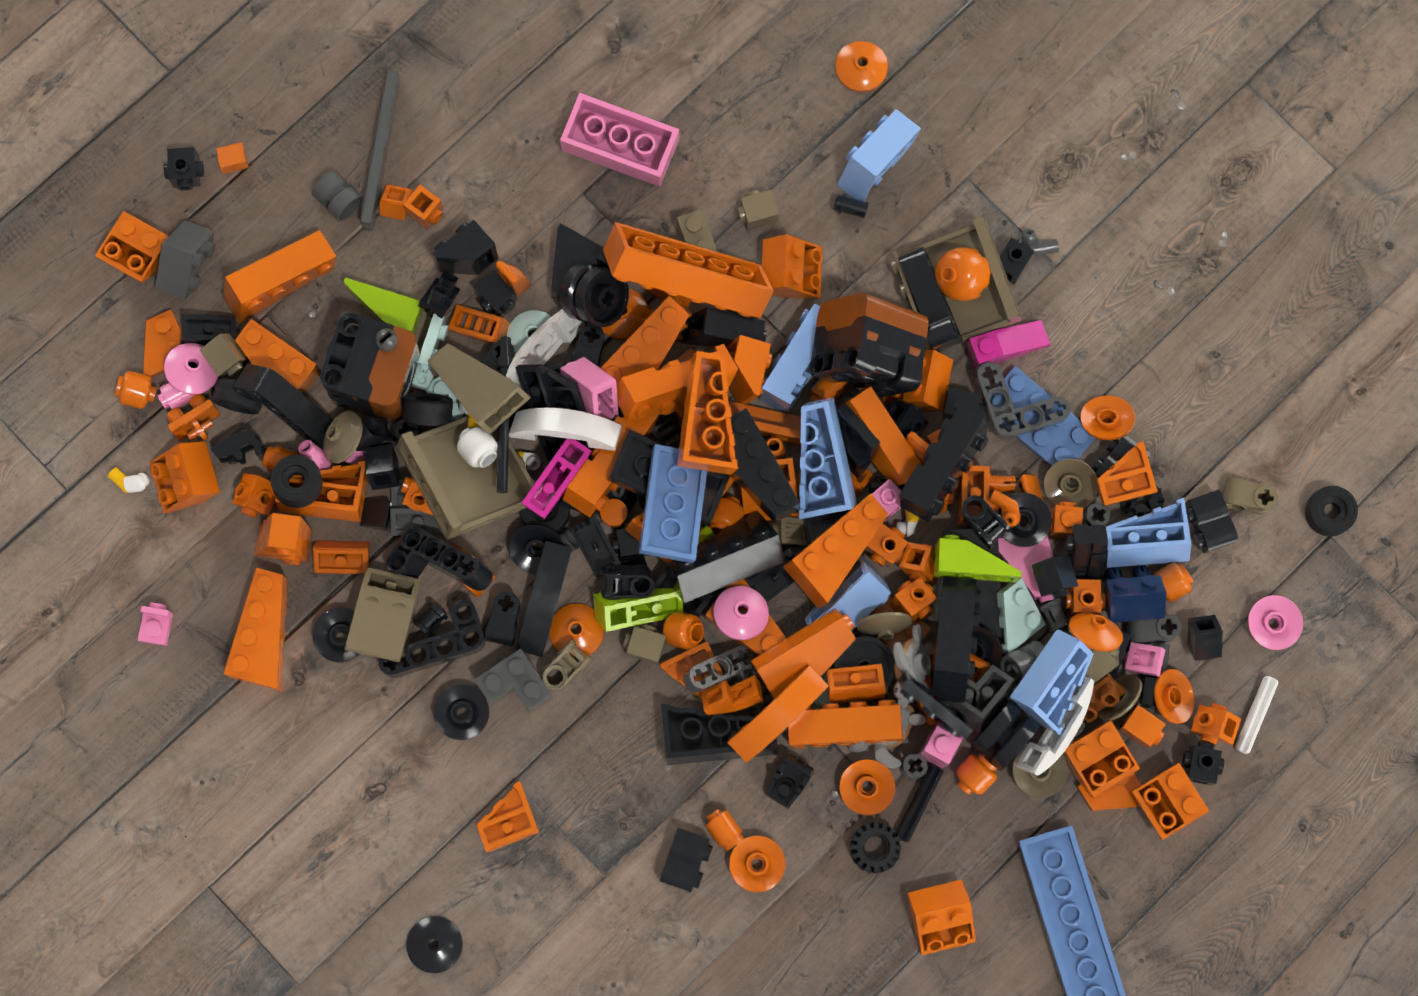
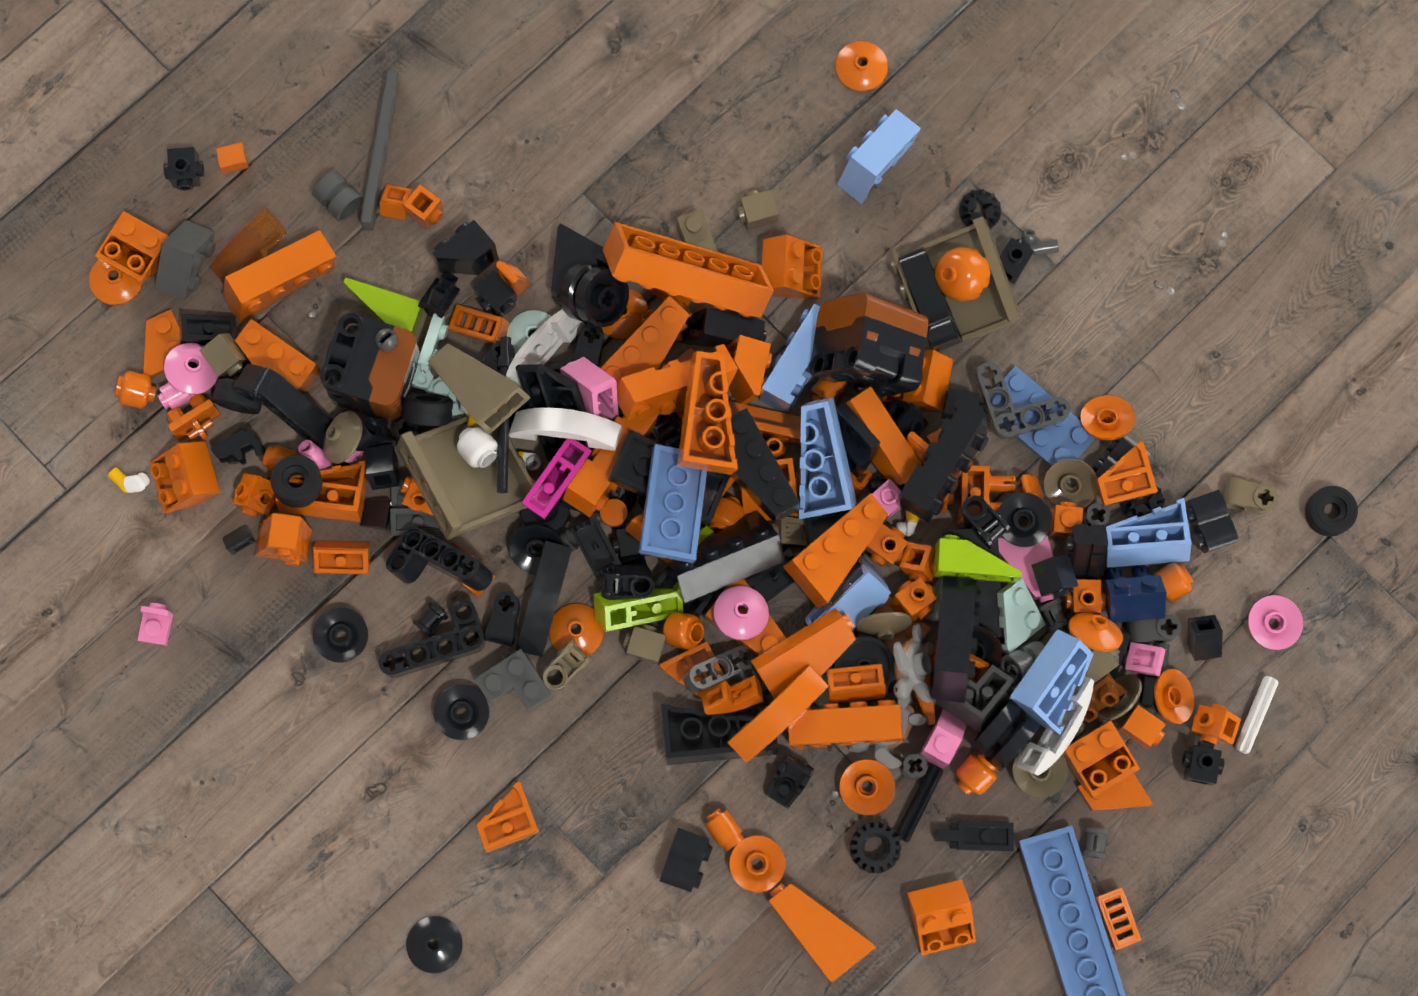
(112, 291): none -> orange dish
(238, 539): none -> black slope
(248, 245): none -> clear orange slope
(260, 636): orange wedge -> none
(383, 614): dark tan slope -> none
(619, 139): bright pink brick -> none
(821, 934): none -> orange slope
(850, 206): black pin -> none
(953, 724): black wing -> none
(969, 203): none -> black gear
(978, 836): none -> black hinge
(1007, 343): dark pink slope -> none
(1008, 506): orange arm -> none
(1089, 850): none -> dark grey bush
(1118, 894): none -> orange slope
(1170, 801): orange slope -> none

